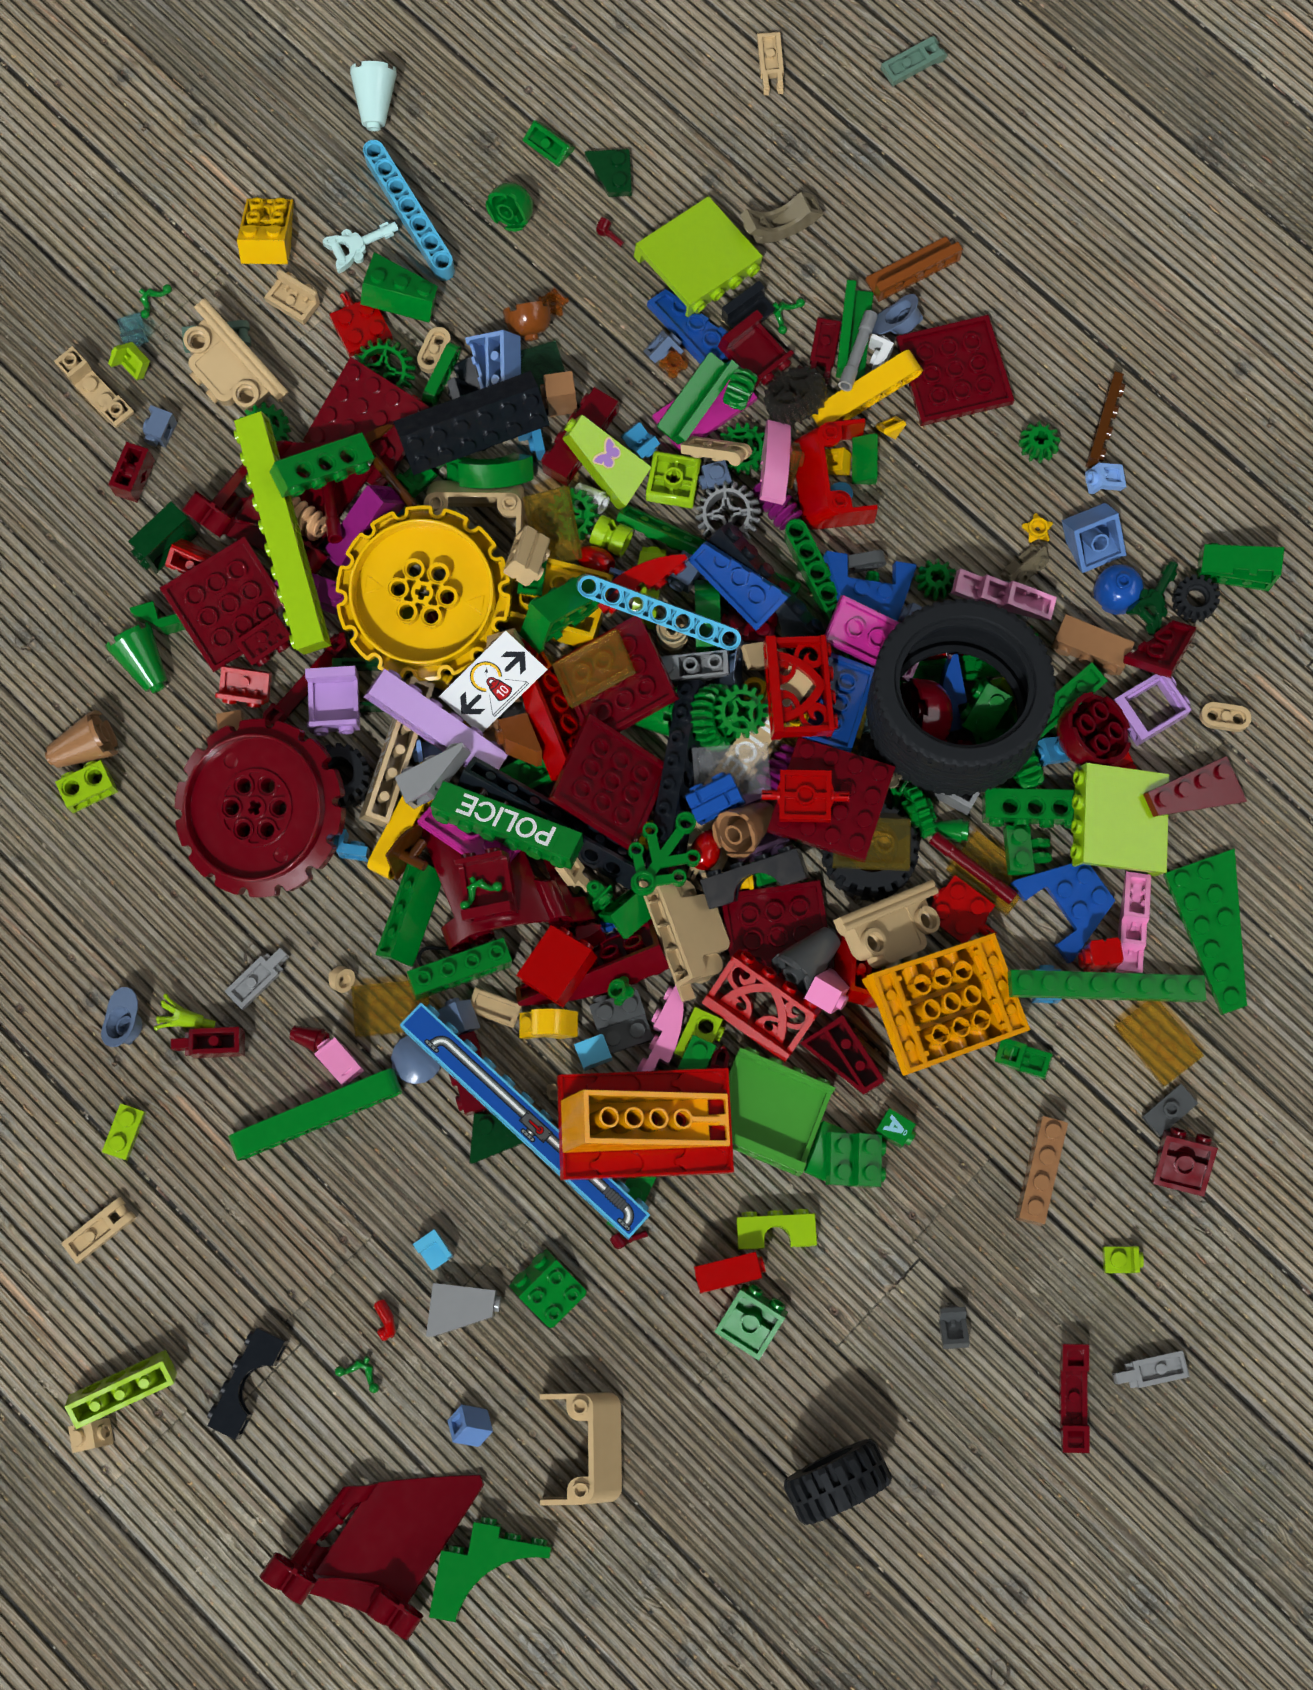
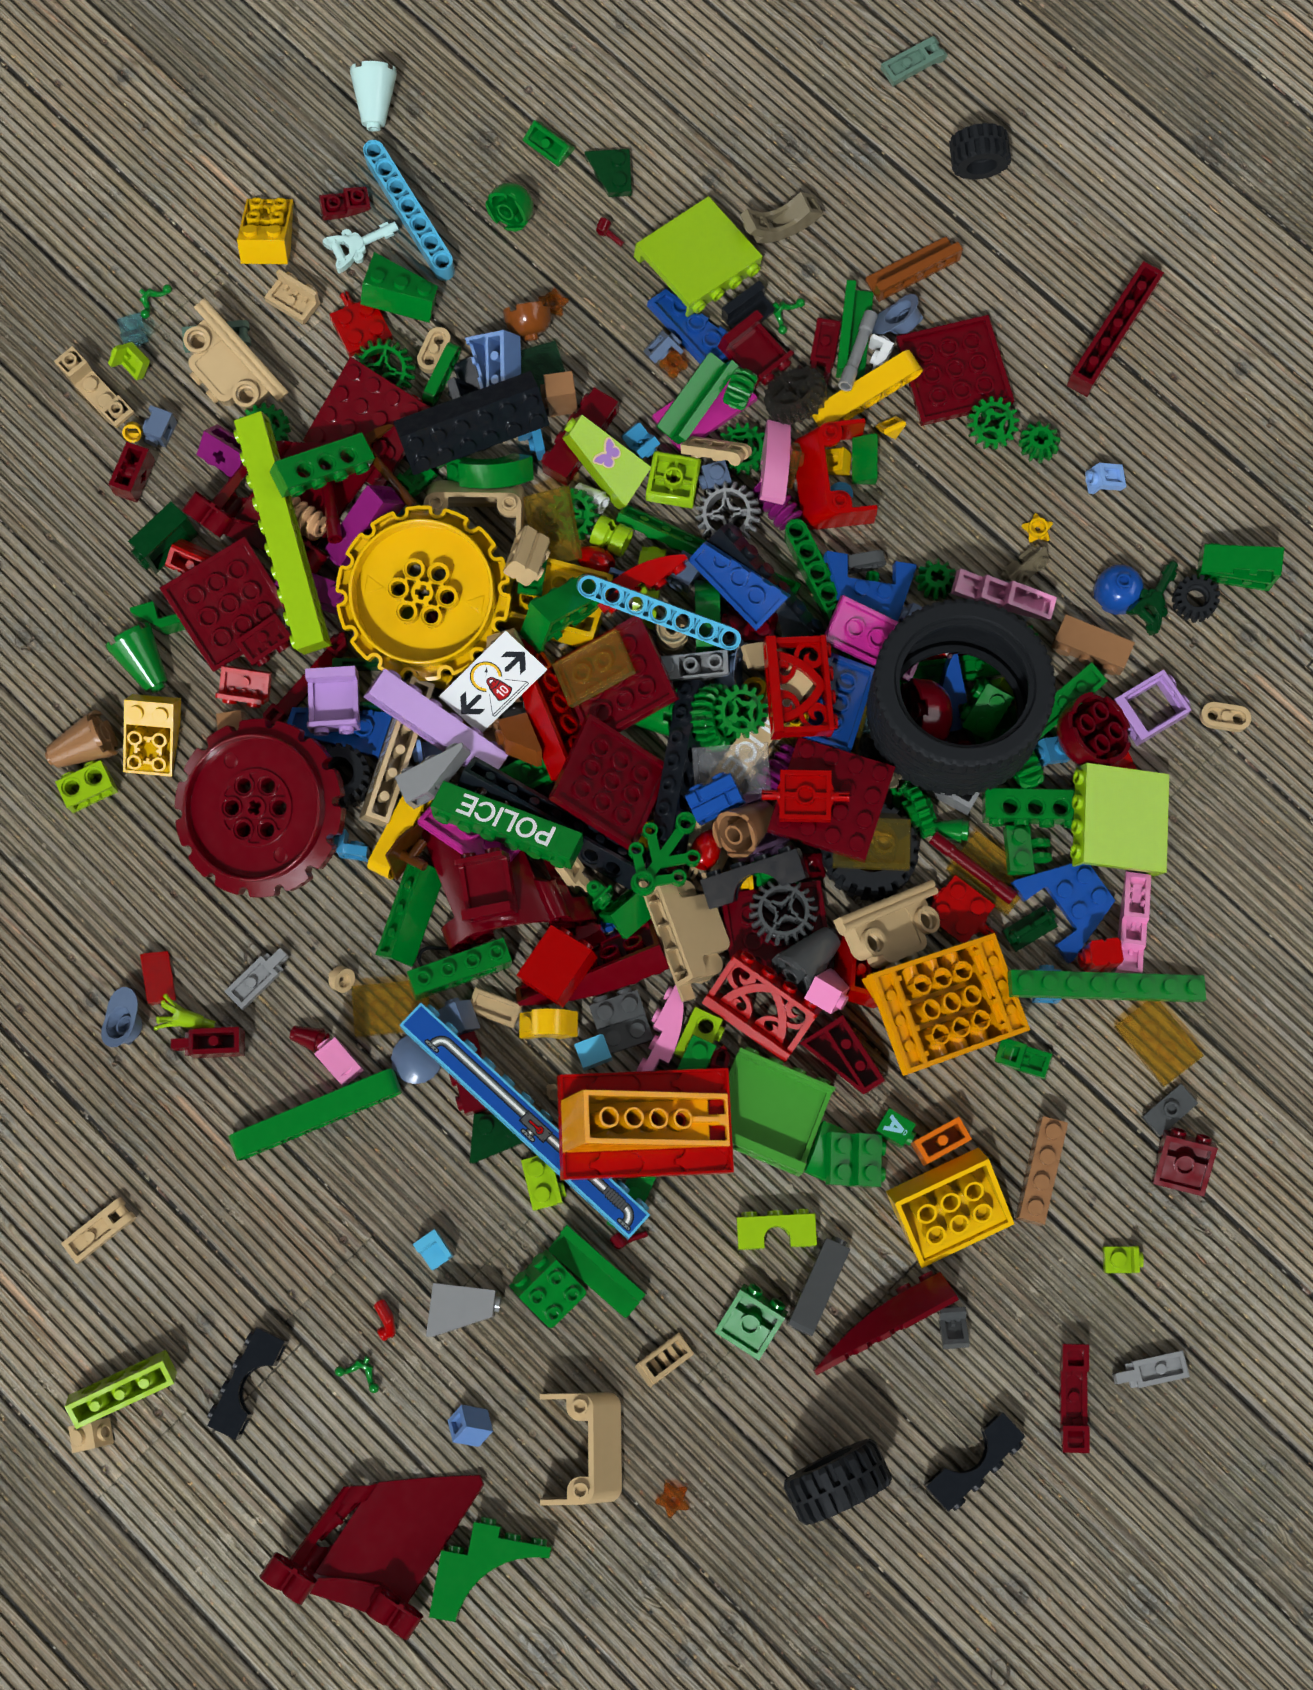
(124, 1132): lime plate -> none
(132, 435): none -> yellow hinge
(151, 734): none -> yellow slope
(157, 977): none -> red slope
(220, 449): none -> magenta brick
(345, 204): none -> dark red slope
(367, 740): none -> blue wing
(497, 886): green piece -> none
(542, 1184): none -> lime bracket
(596, 1272): none -> green panel
(617, 986): green plate -> none
(646, 1373): none -> tan slope
(678, 1494): none -> clear orange plate
(729, 1272): red brick -> none
(770, 60): tan hinge -> none
(793, 918): none -> dark grey gear
(814, 865): none -> dark red slope
(818, 1286): none -> dark grey slope
(895, 1314): none -> dark red wedge
(941, 1141): none -> orange brick
(950, 1207): none -> yellow slope
(980, 151): none -> black tyre
(997, 431): none -> green gear
(999, 1439): none -> black arch
(1030, 928): none -> dark green hinge
(1094, 537): medium blue slope -> none
(1108, 411): reddish brown plate -> none
(1115, 329): none -> dark red brick
(1163, 651): dark red wing -> none
(1200, 789): dark red wing -> none
(1211, 916): green wing -> none

